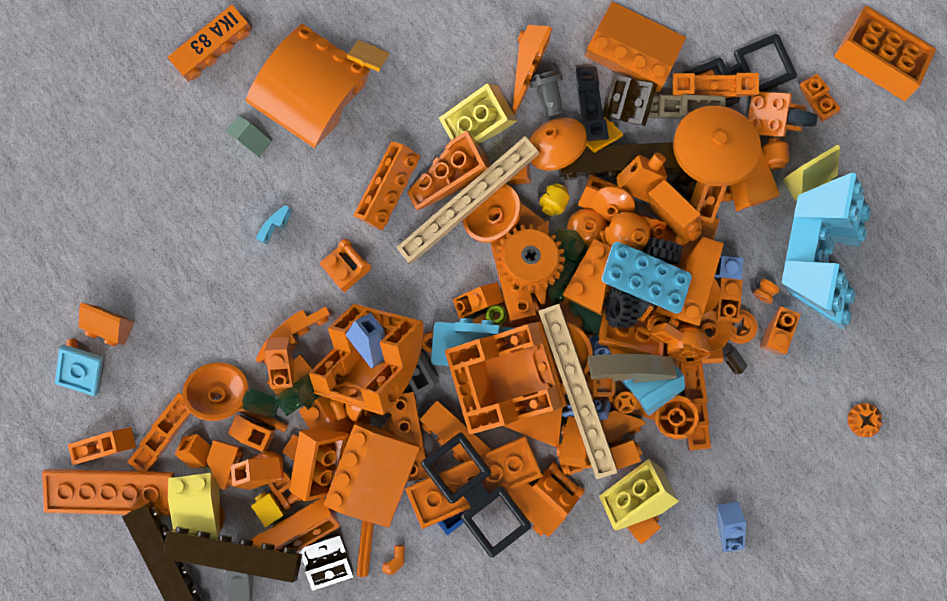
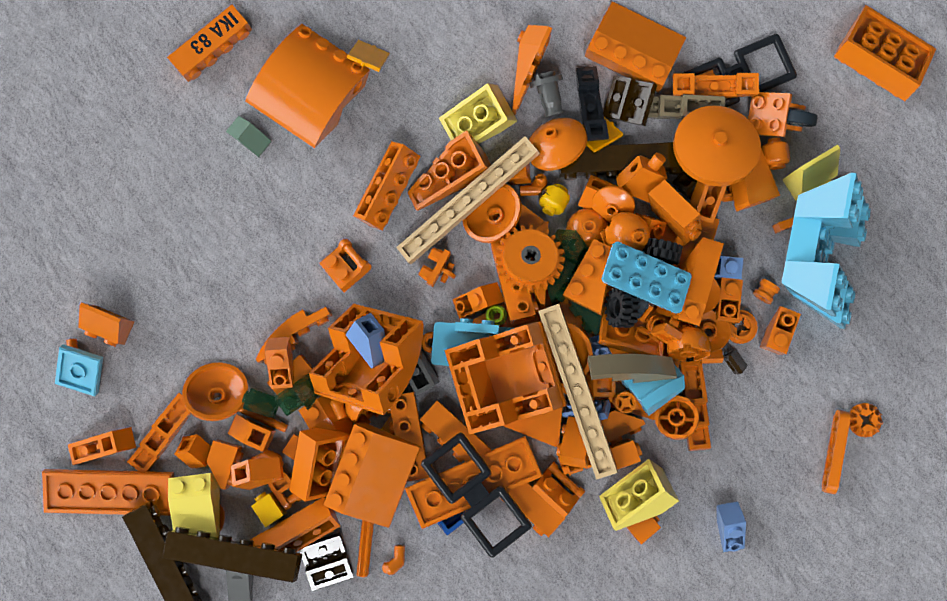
(278, 219): medium azure slope -> none
(441, 258): none -> orange hips
(536, 187): none -> orange arm
(783, 225): none -> orange tile
(818, 98): orange slope -> none
(836, 452): none -> orange beam

